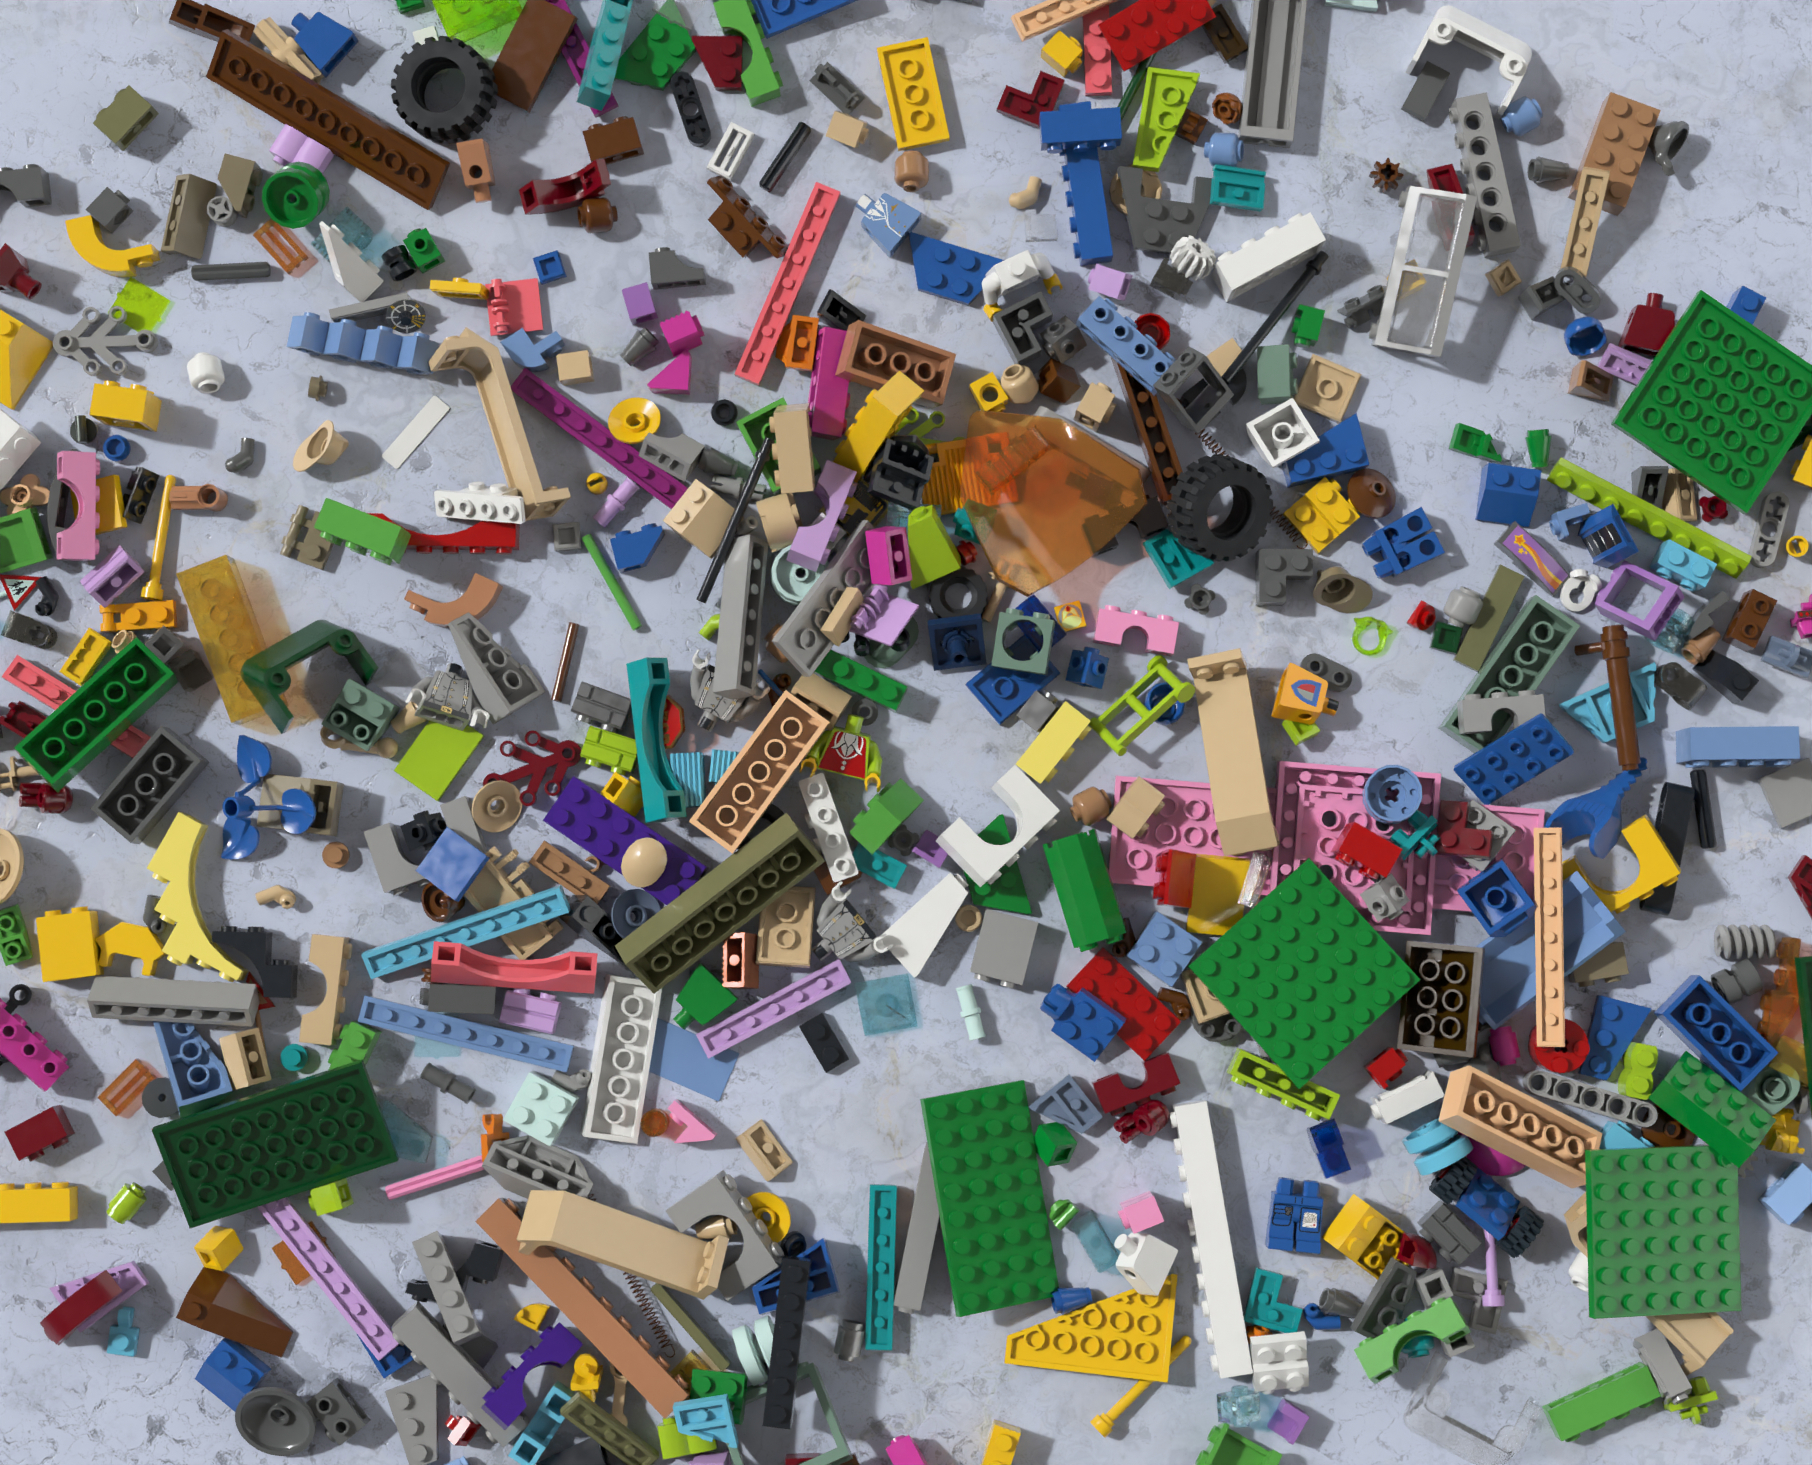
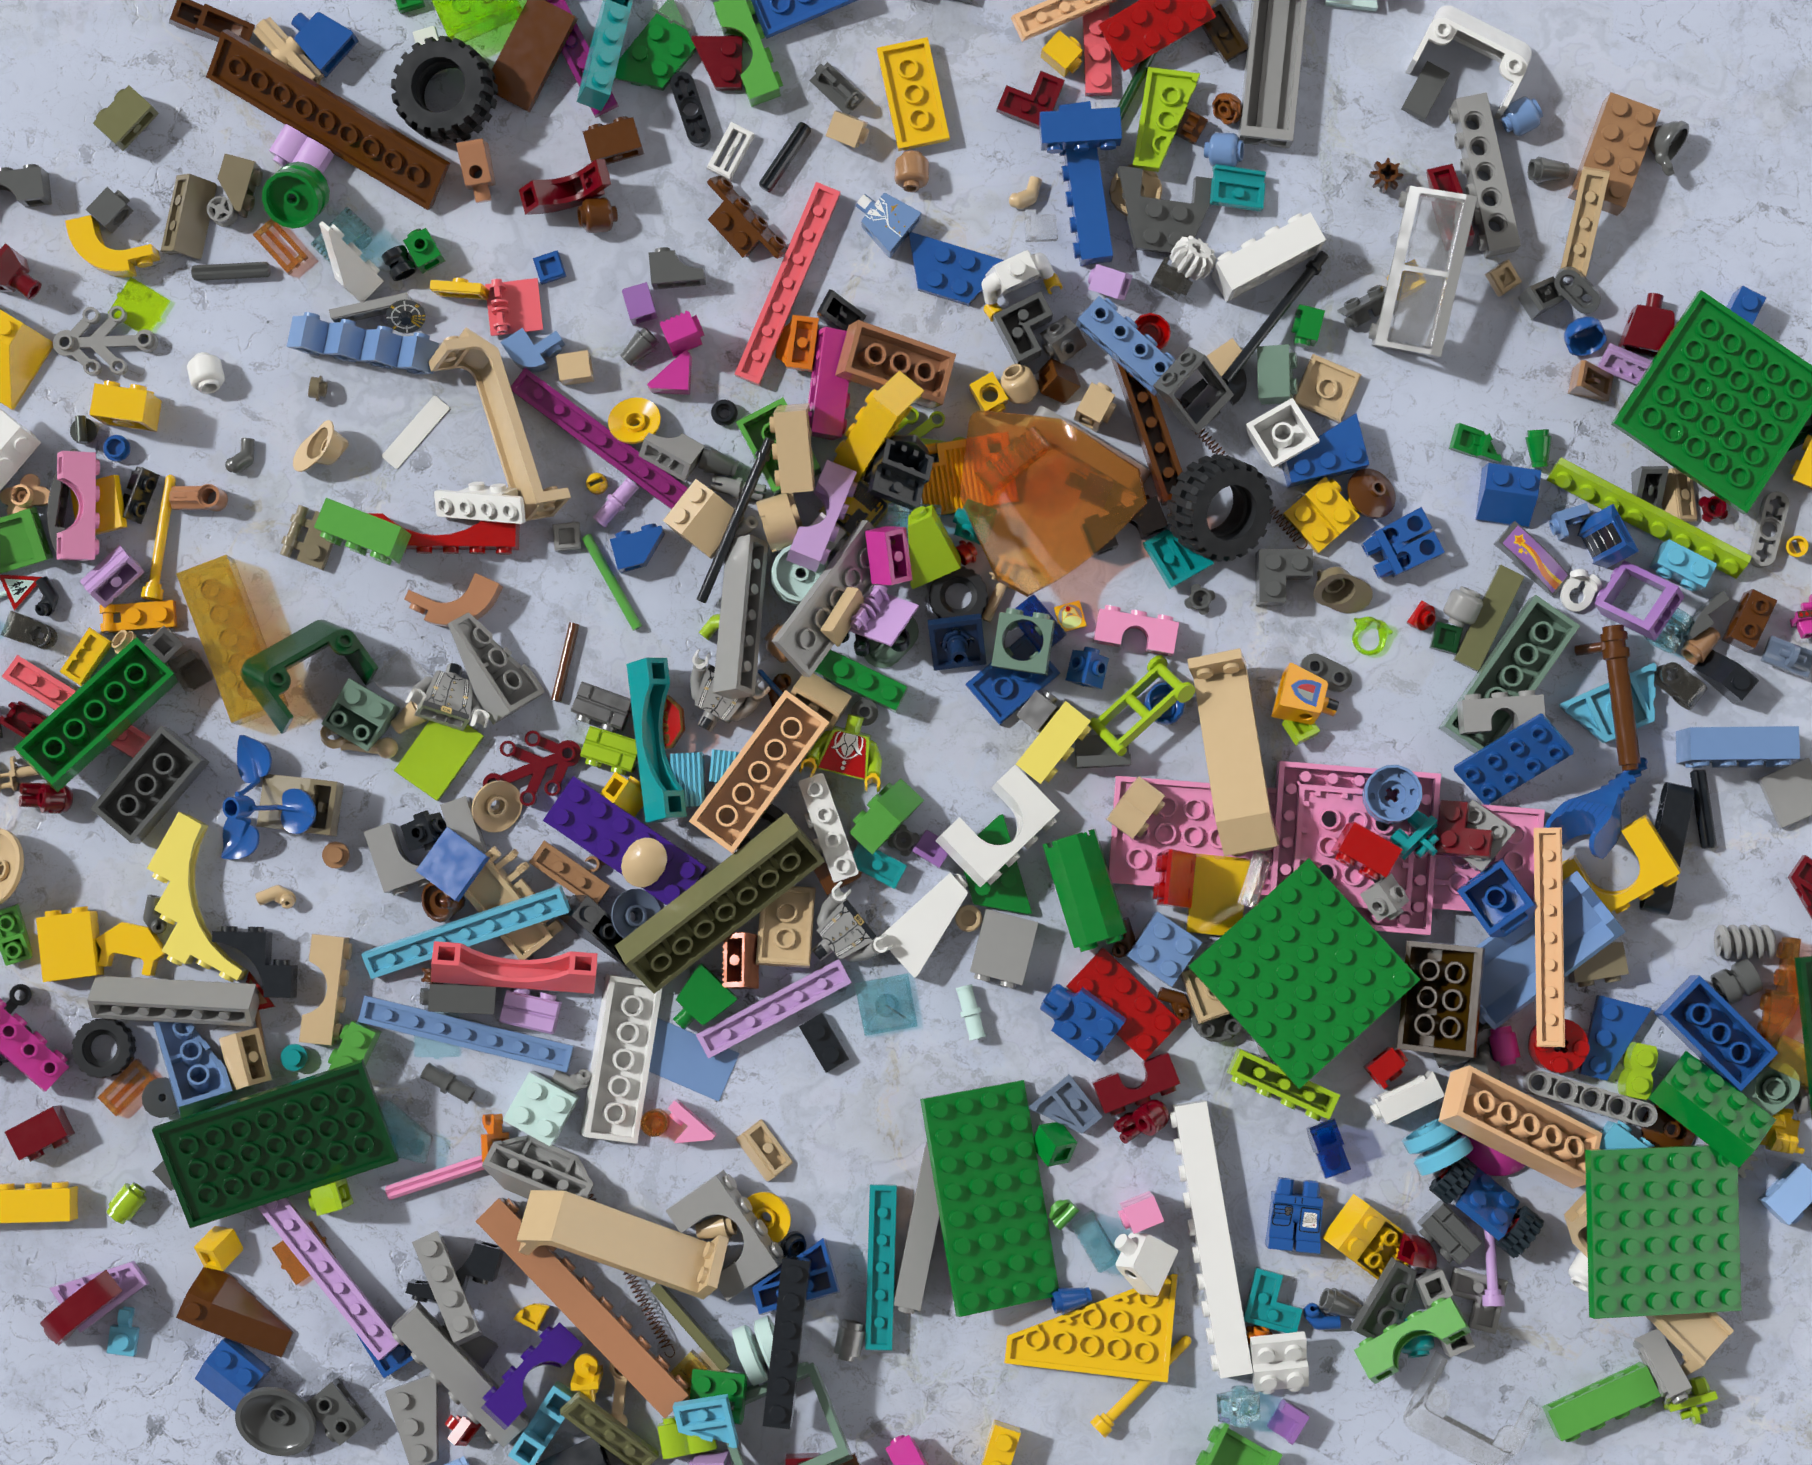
(82, 1048): none -> black tyre
(1090, 806): medium nougat head -> none
(1096, 753): none -> dark grey panel

